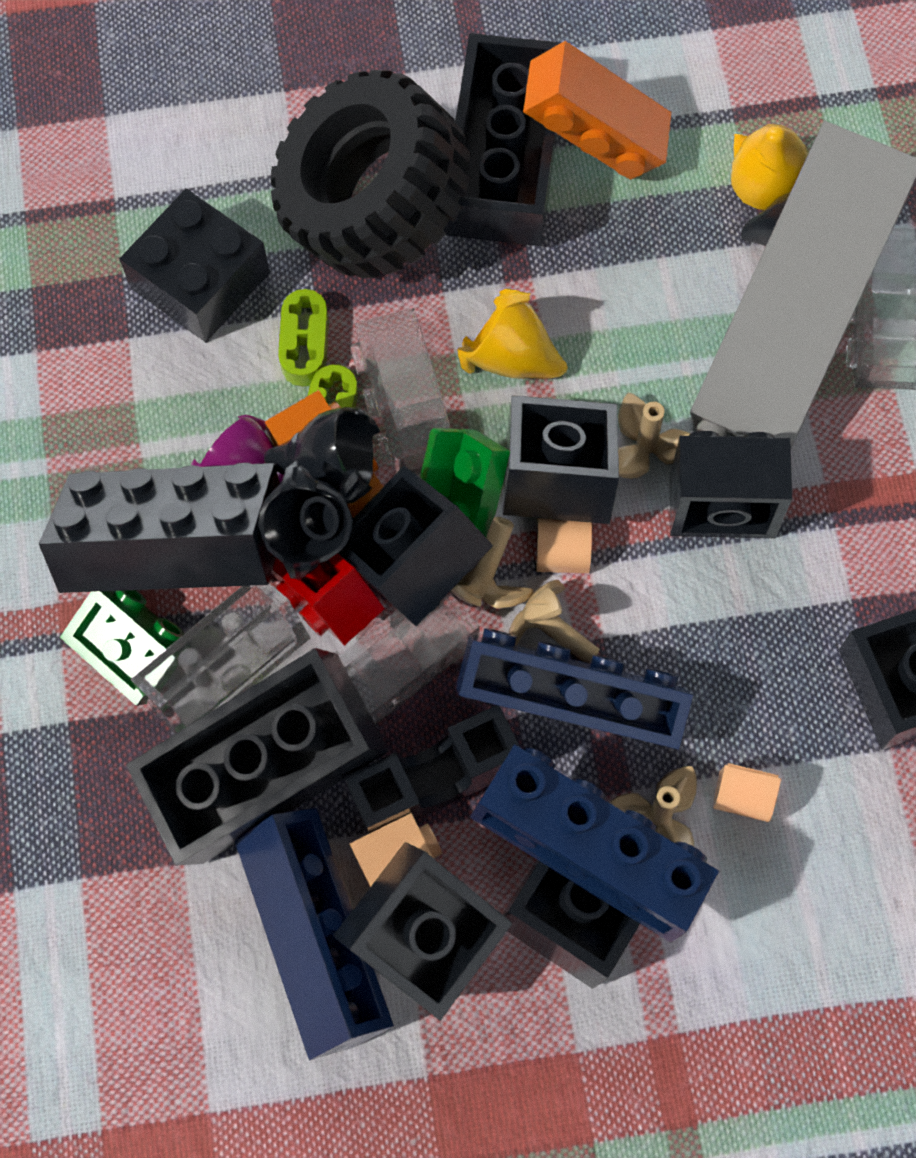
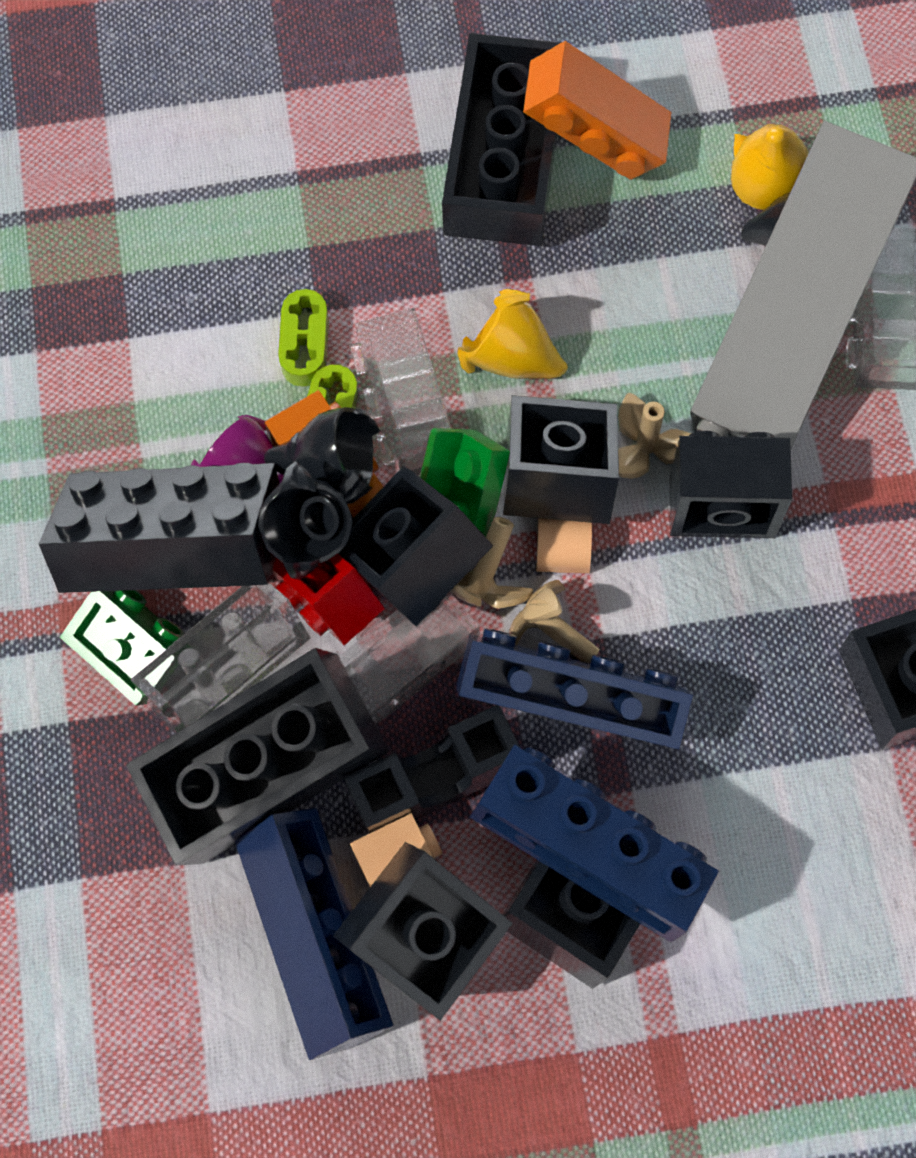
(195, 265): black brick -> none
(405, 201): black tyre -> none
(673, 795): tan plant -> none
(746, 792): light nougat brick -> none

